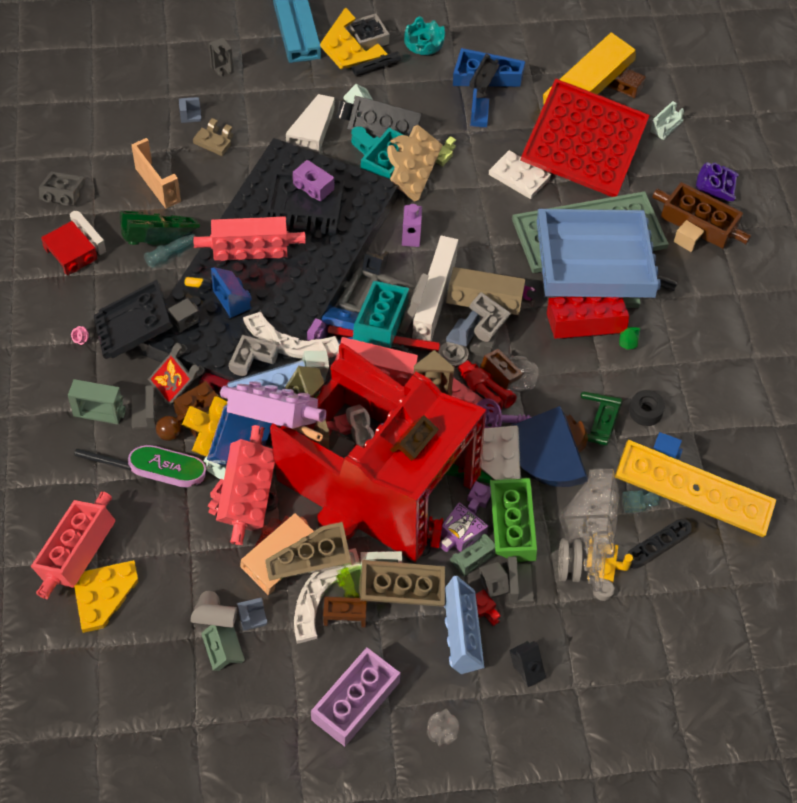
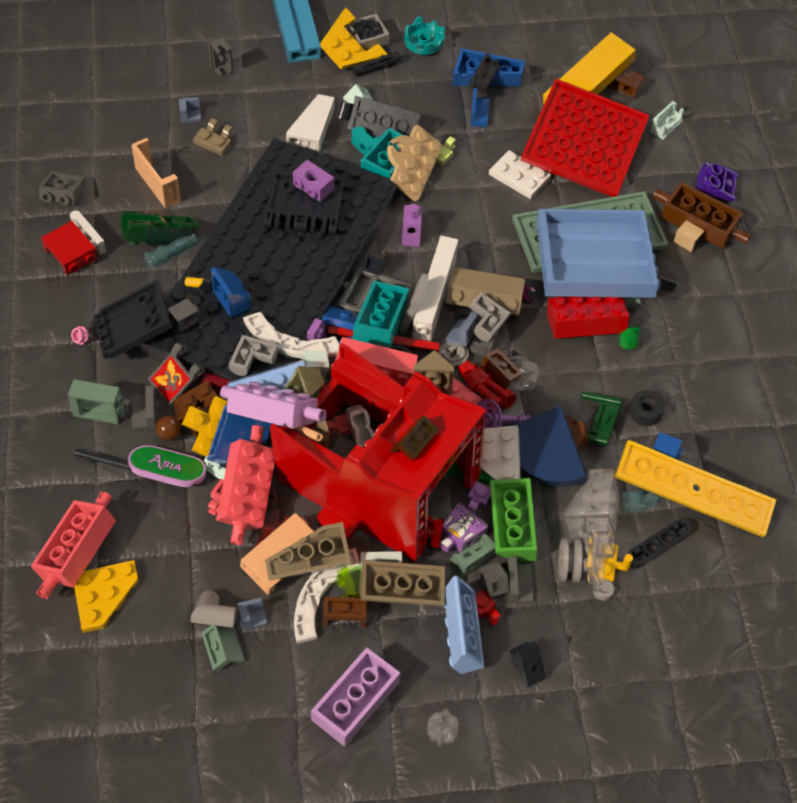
(249, 238): coral brick -> none

